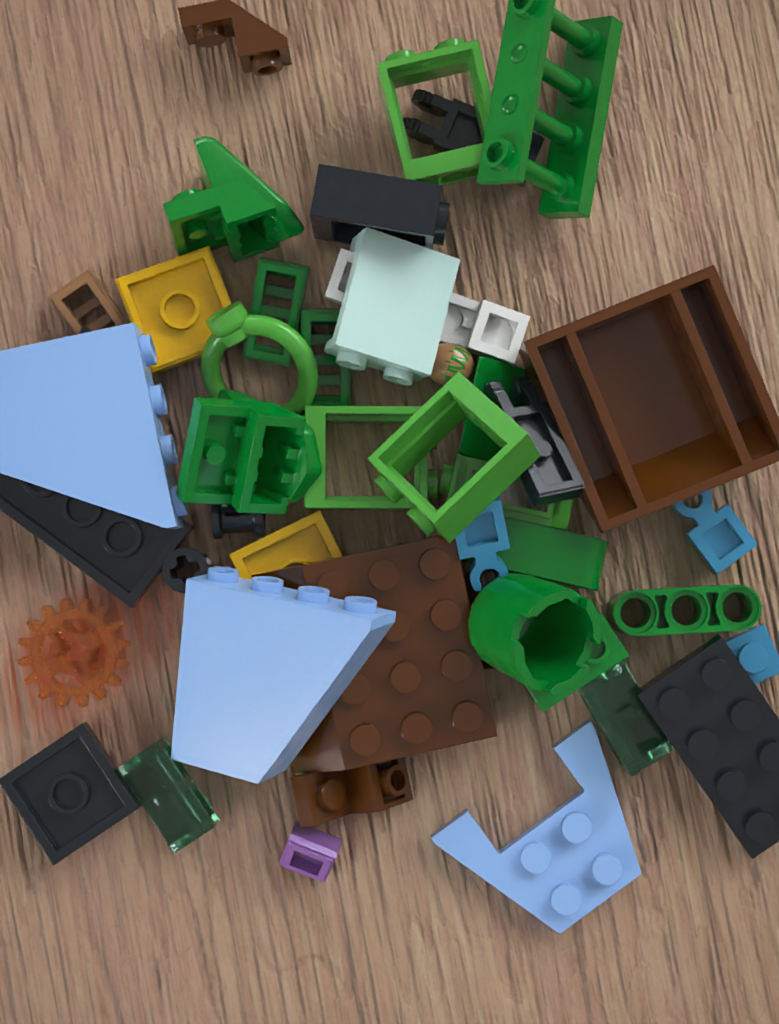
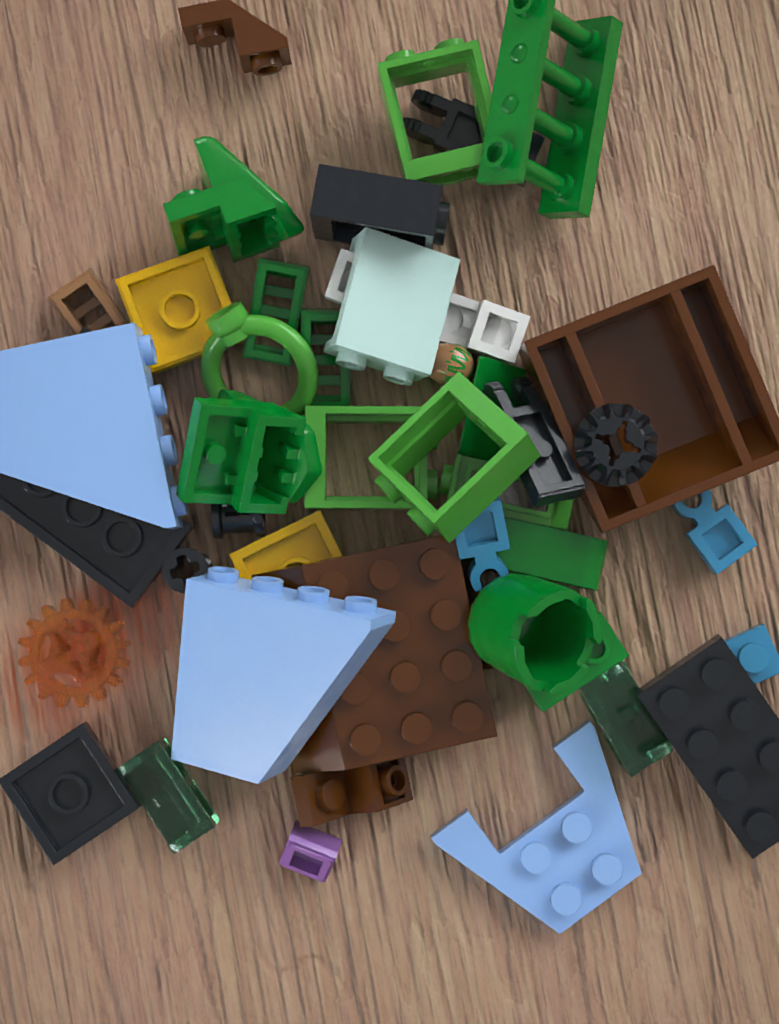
(593, 455): none -> black gear
(707, 612): green beam -> none

